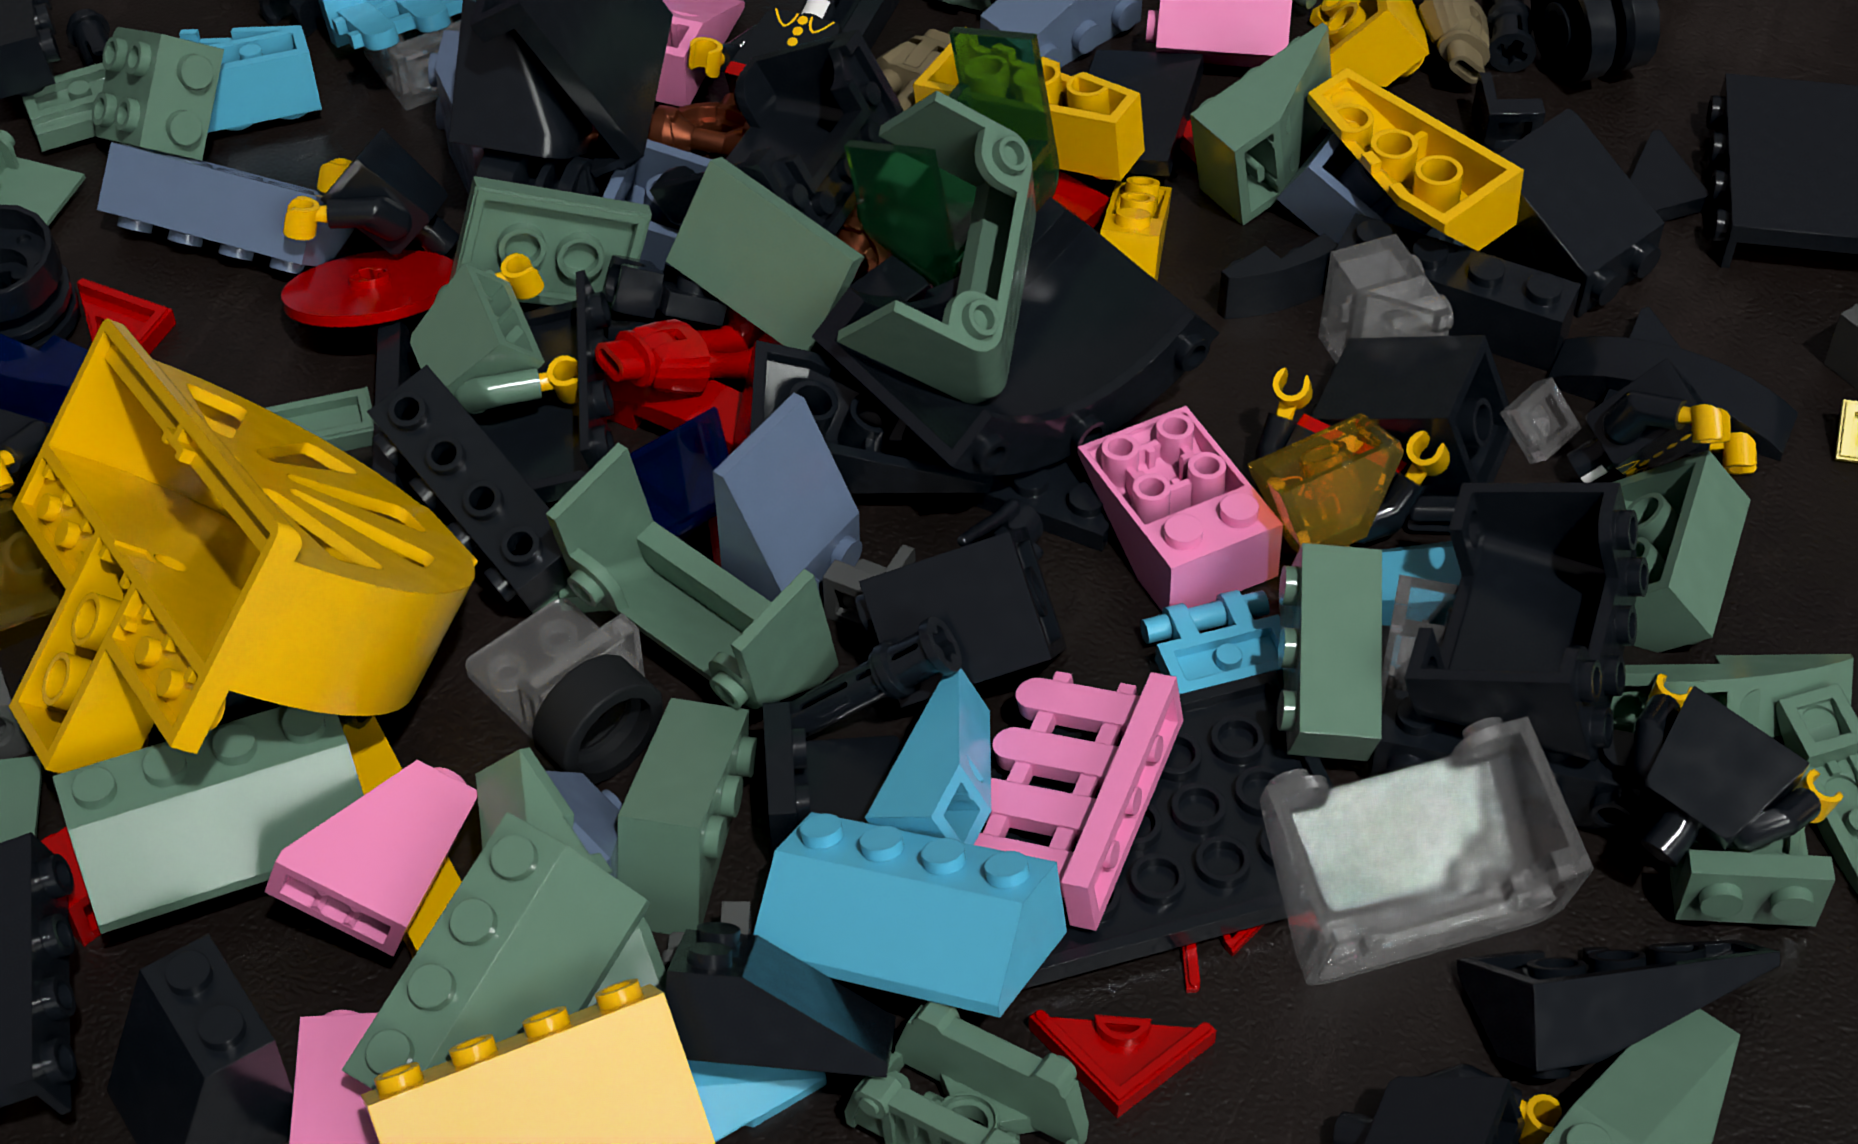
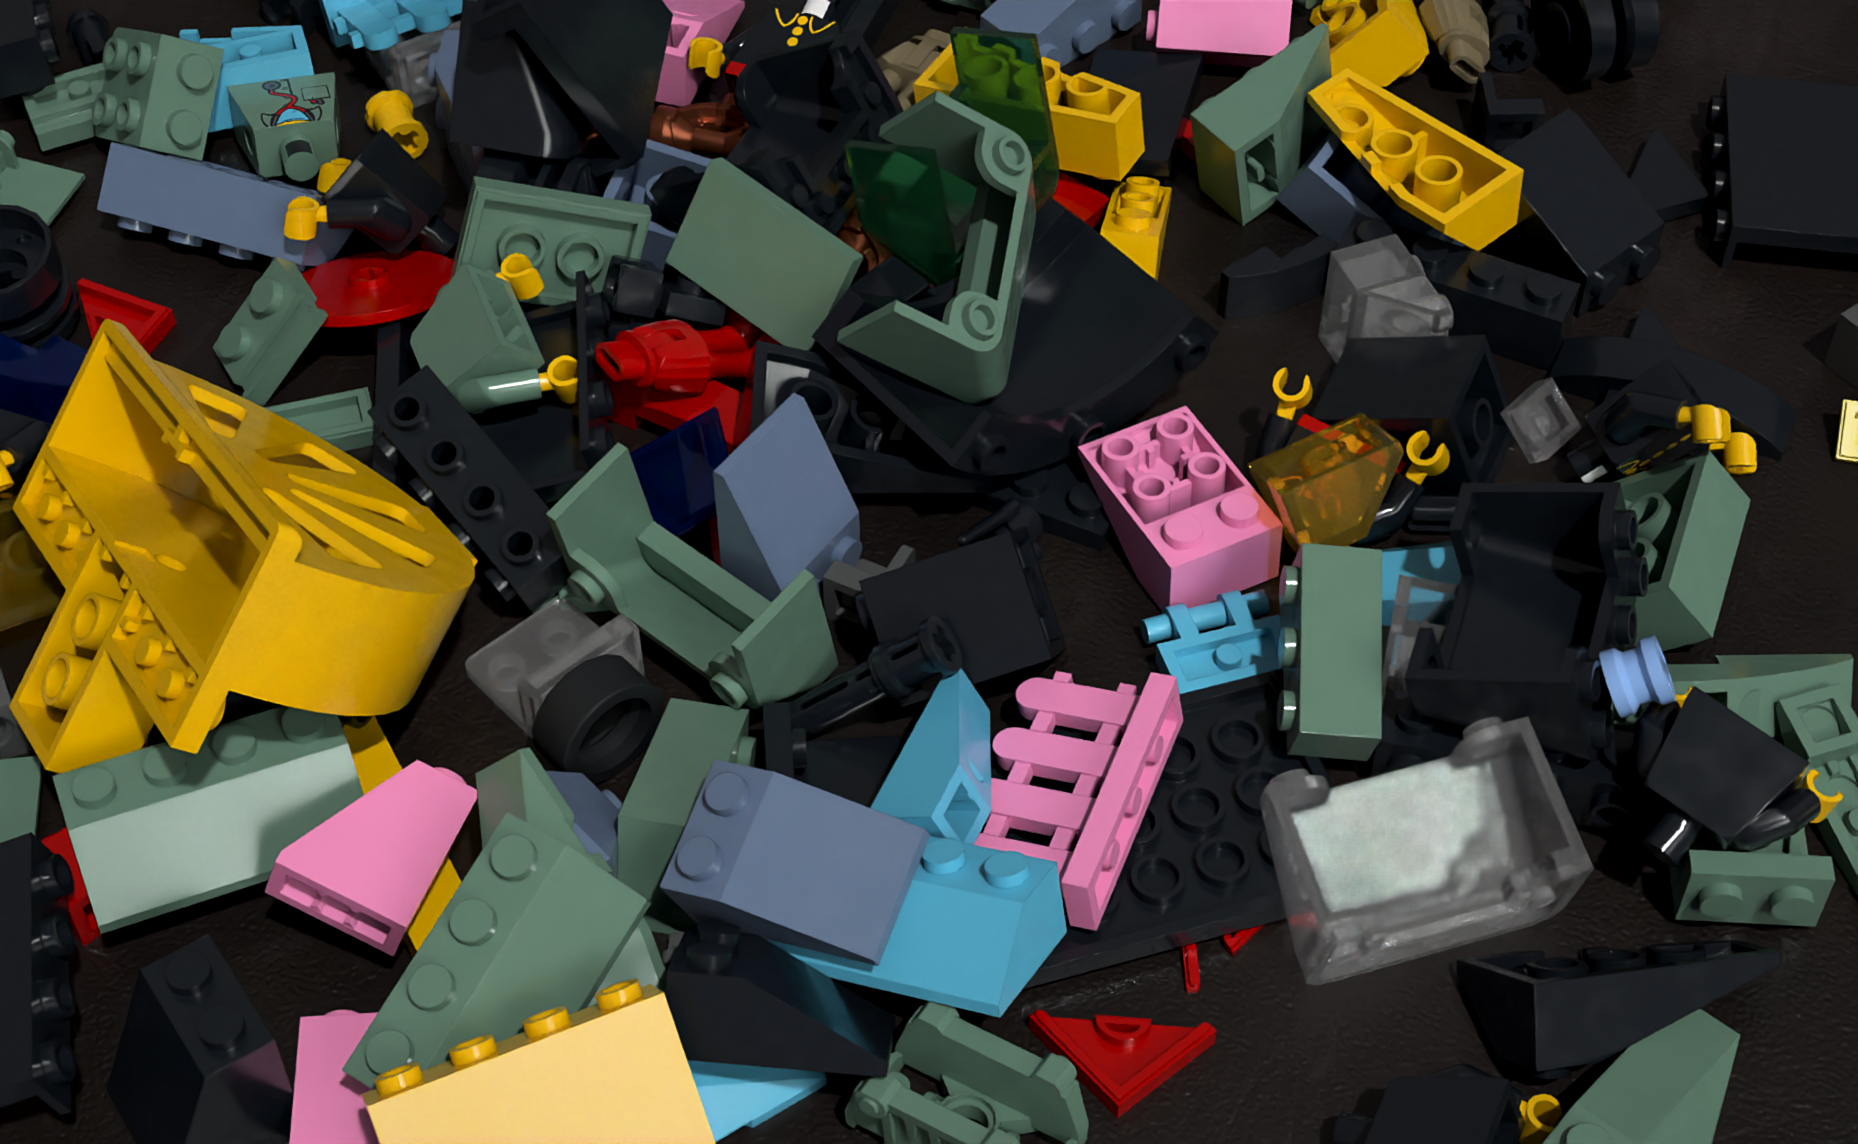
(269, 331): none -> sand green plate
(287, 124): none -> sand green torso
(394, 114): none -> yellow bush
(793, 863): none -> sand blue slope
(1637, 676): none -> light blue wheel

